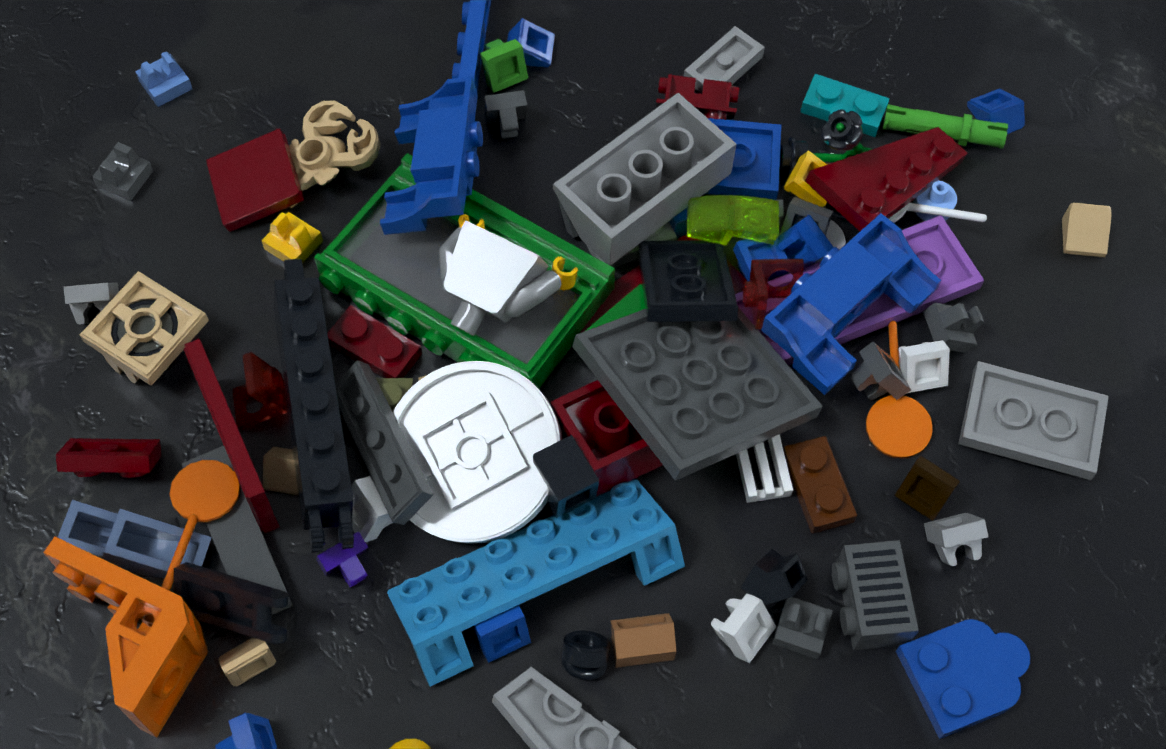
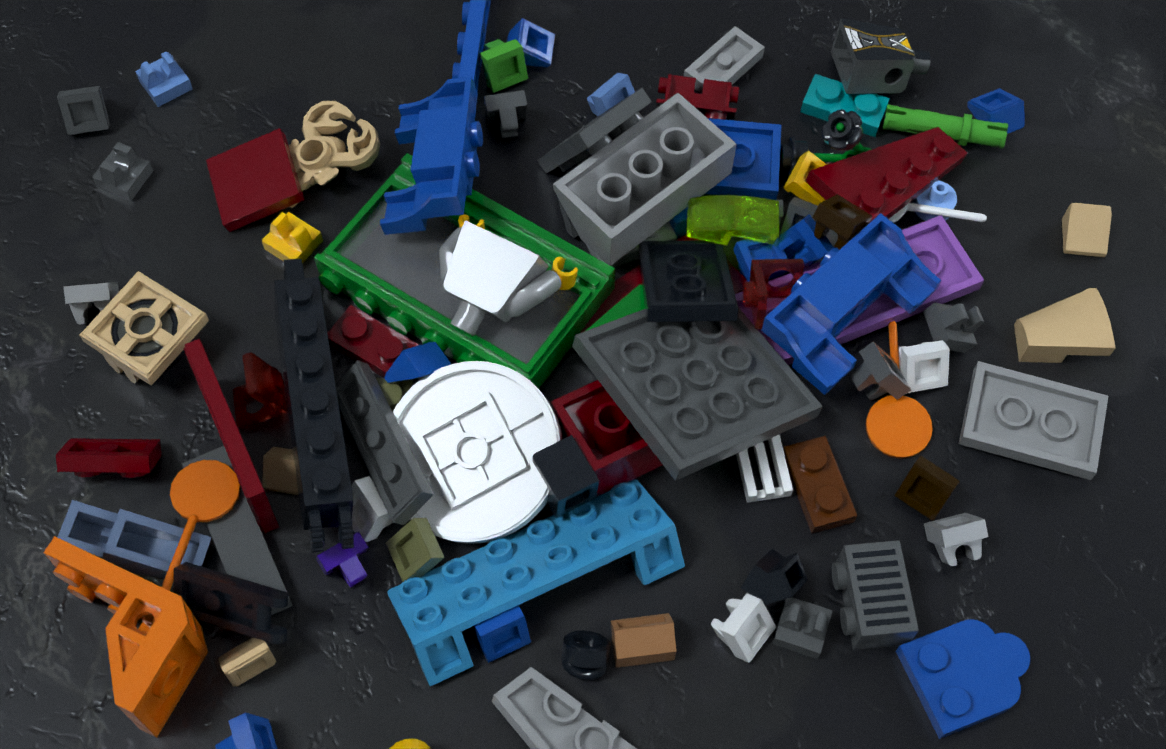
(83, 110): none -> dark grey tile
(415, 549): none -> olive plate
(417, 362): none -> blue slope
(596, 133): none -> dark grey plate
(610, 93): none -> medium blue tile
(841, 218): none -> dark brown tile
(875, 58): none -> dark grey torso
(1066, 328): none -> tan slope

